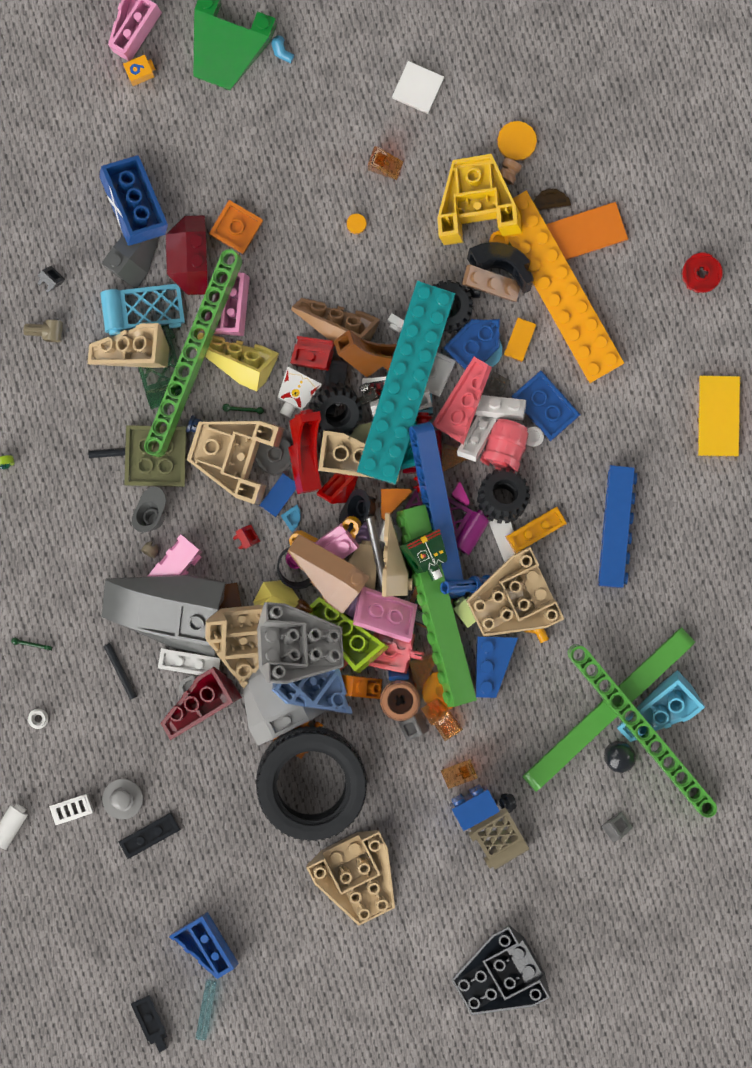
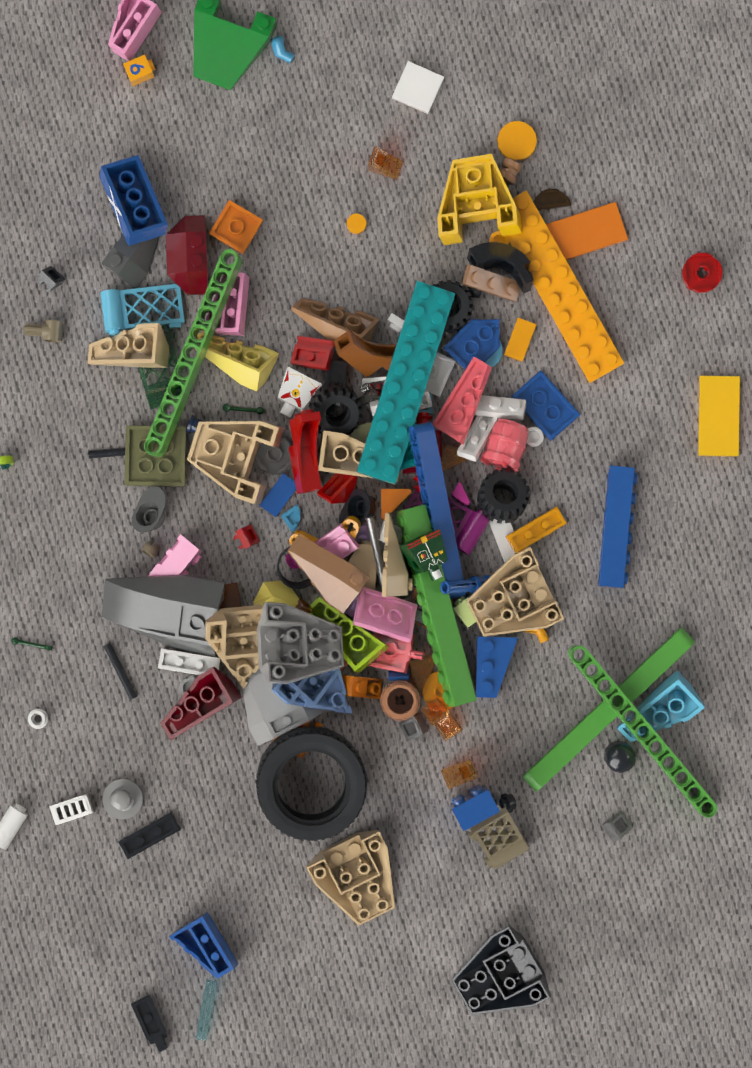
(496, 384): clear smoke tile -> none

